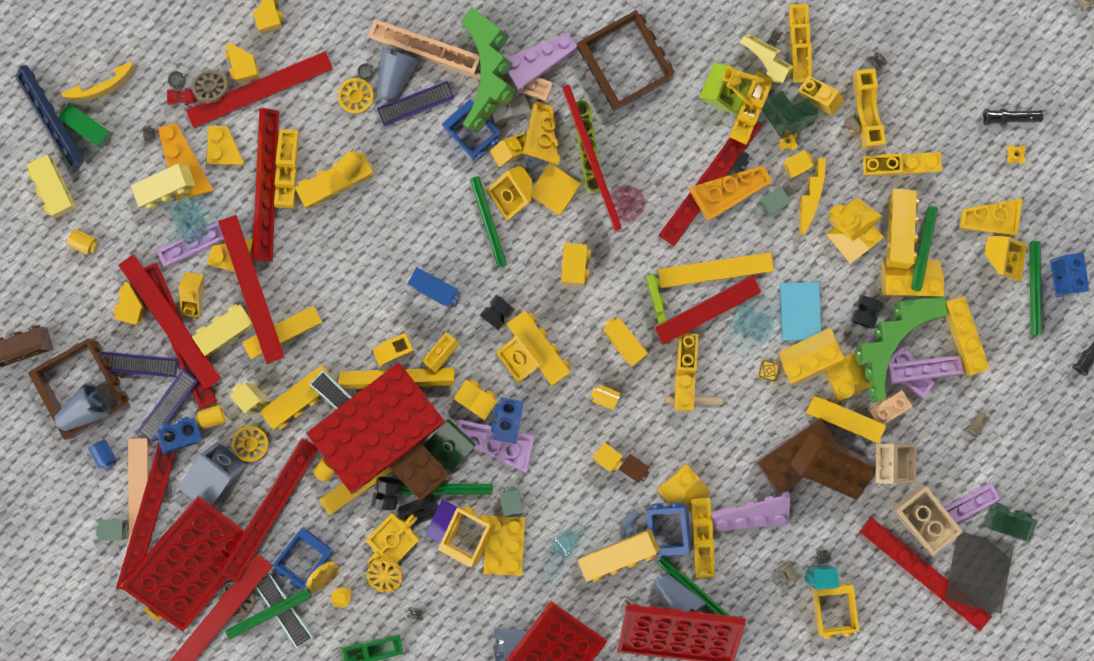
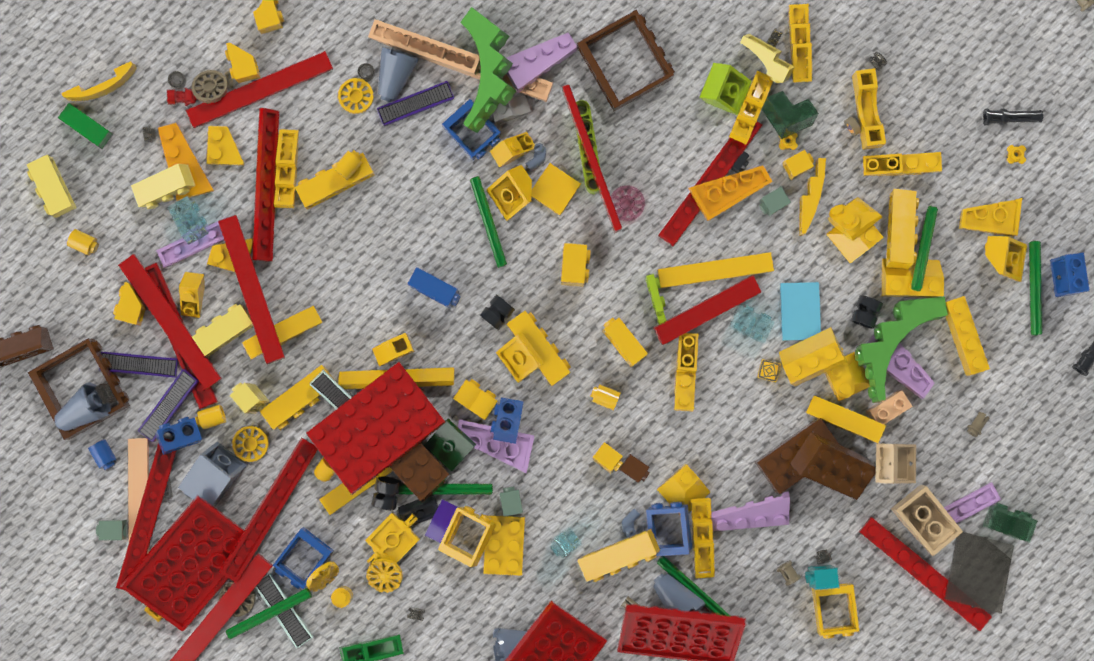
(49, 118): dark blue plate -> none
(440, 352): yellow plate -> none
(540, 134): yellow wing -> none
(699, 400): tan bar -> none
(735, 77): yellow plant -> none
(821, 95): yellow slope -> none
(925, 369): lavender tile -> none

